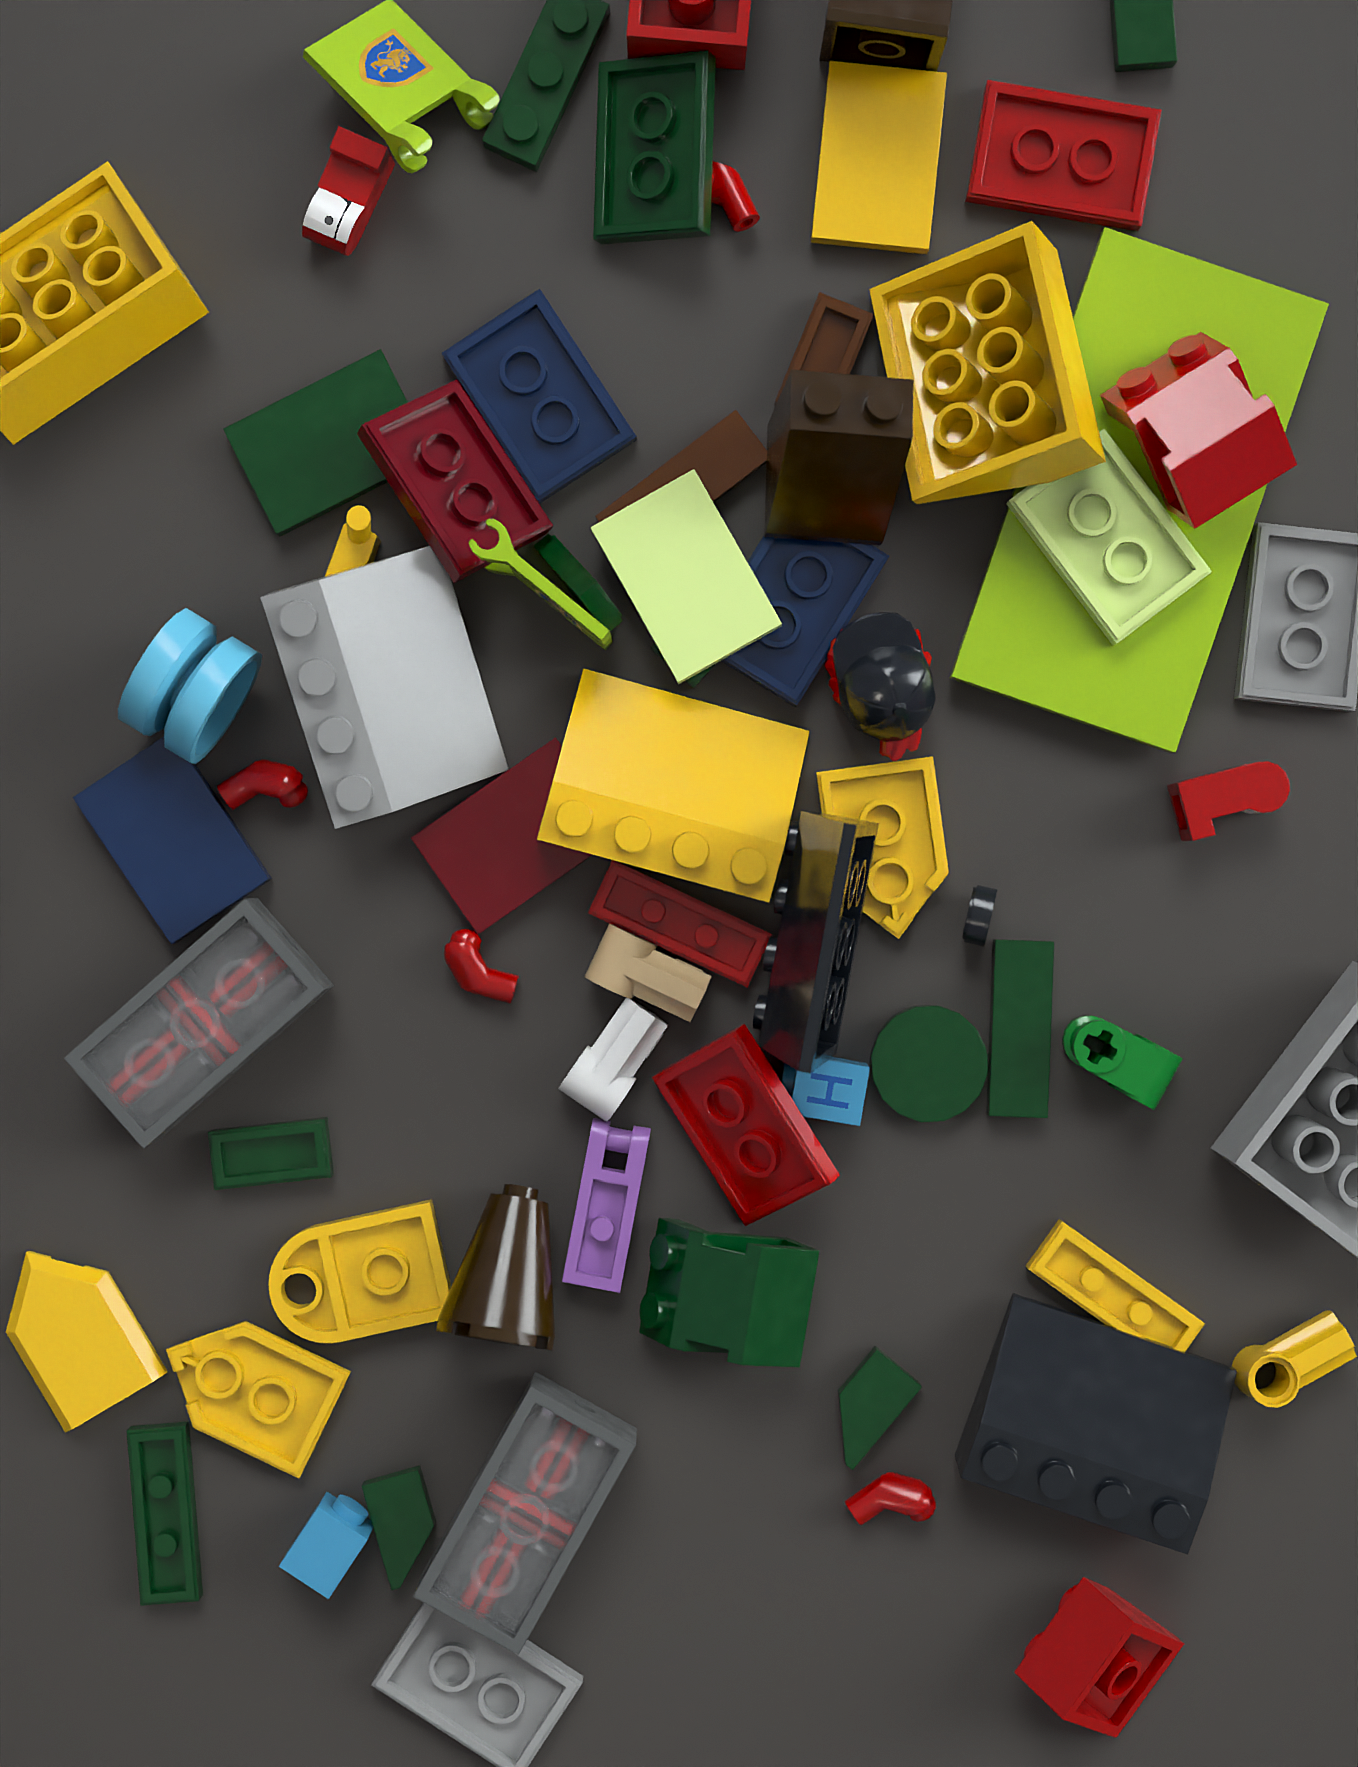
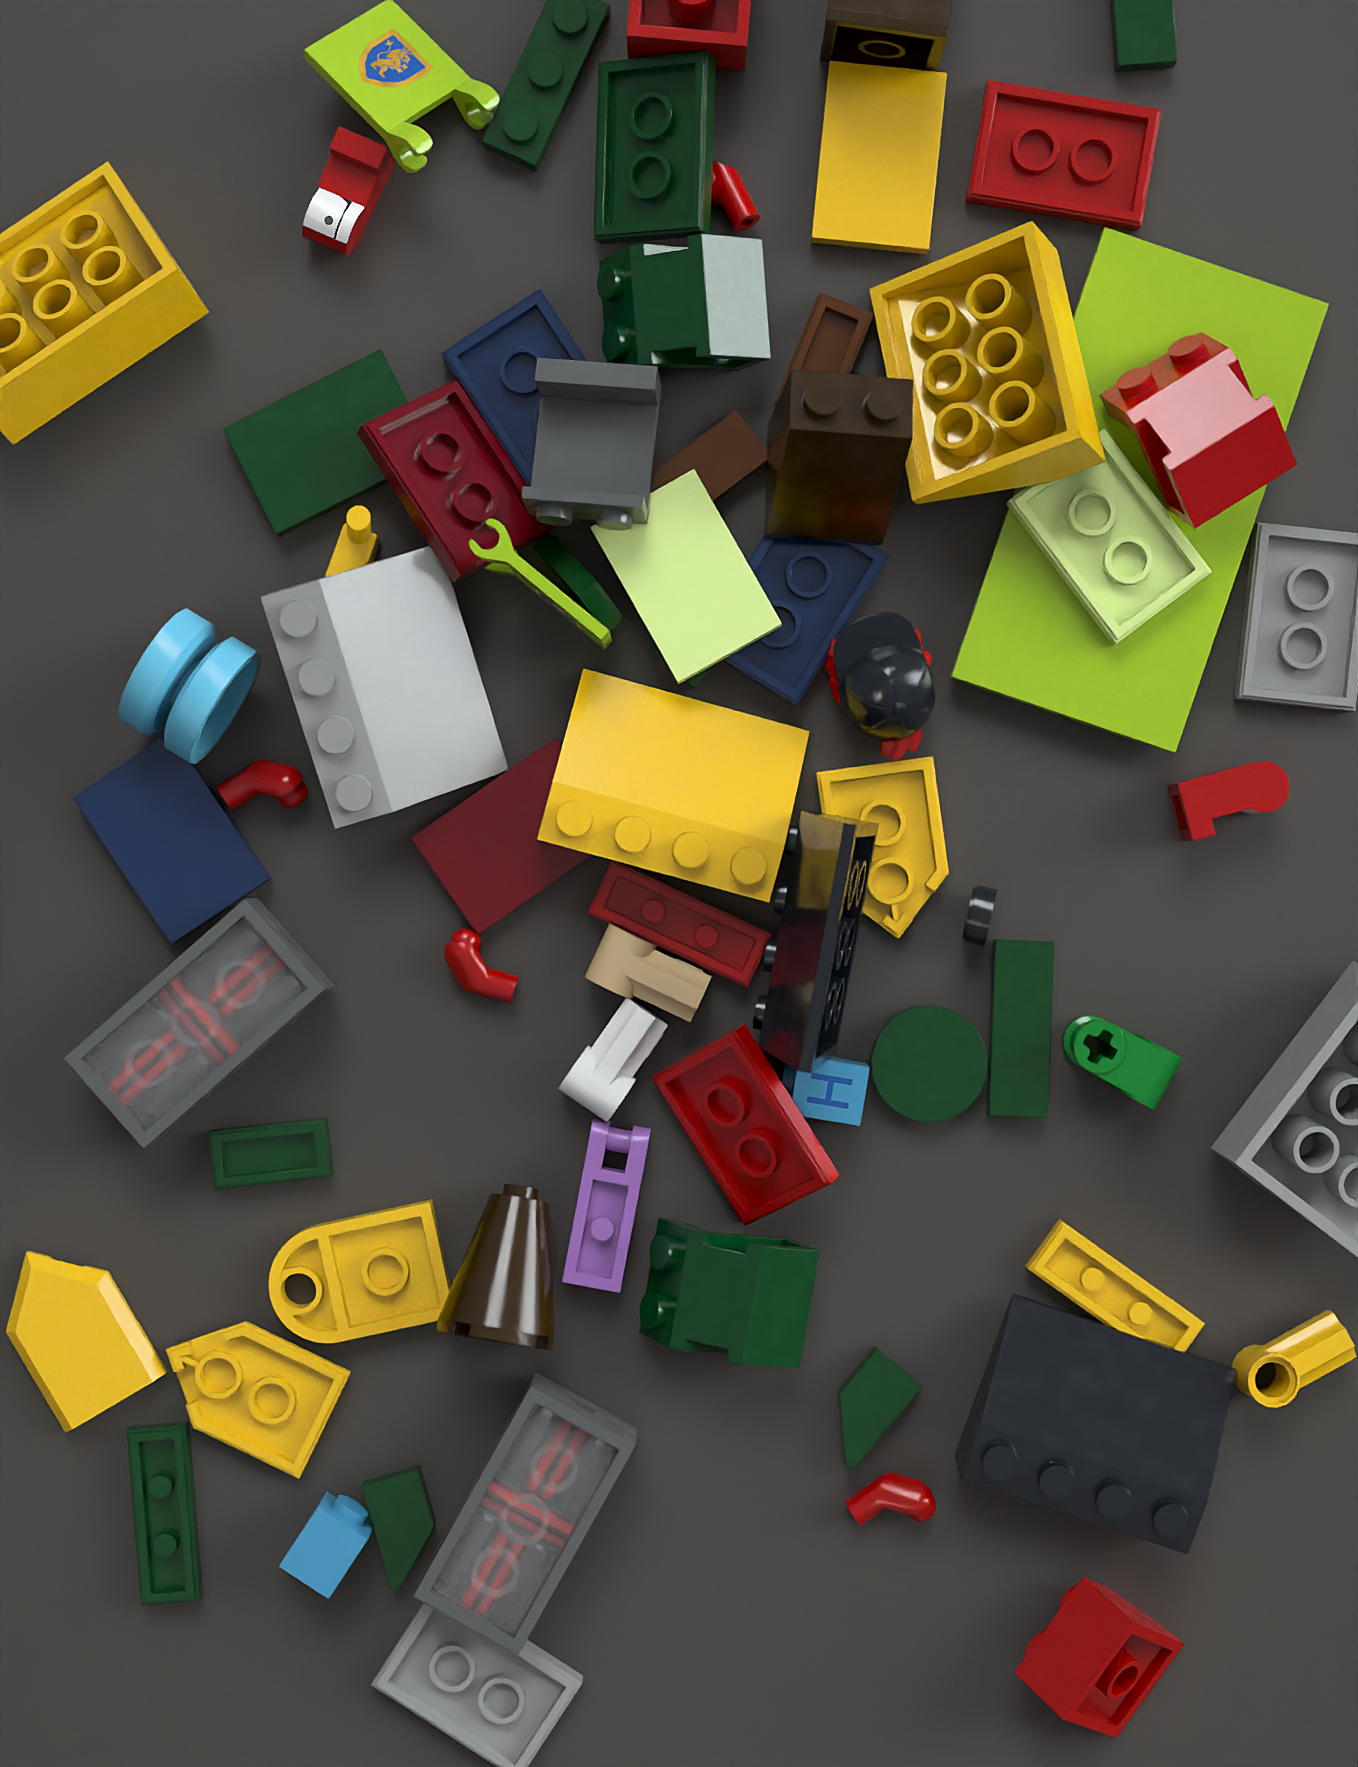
(594, 443): none -> dark grey panel
(686, 304): none -> dark green piece

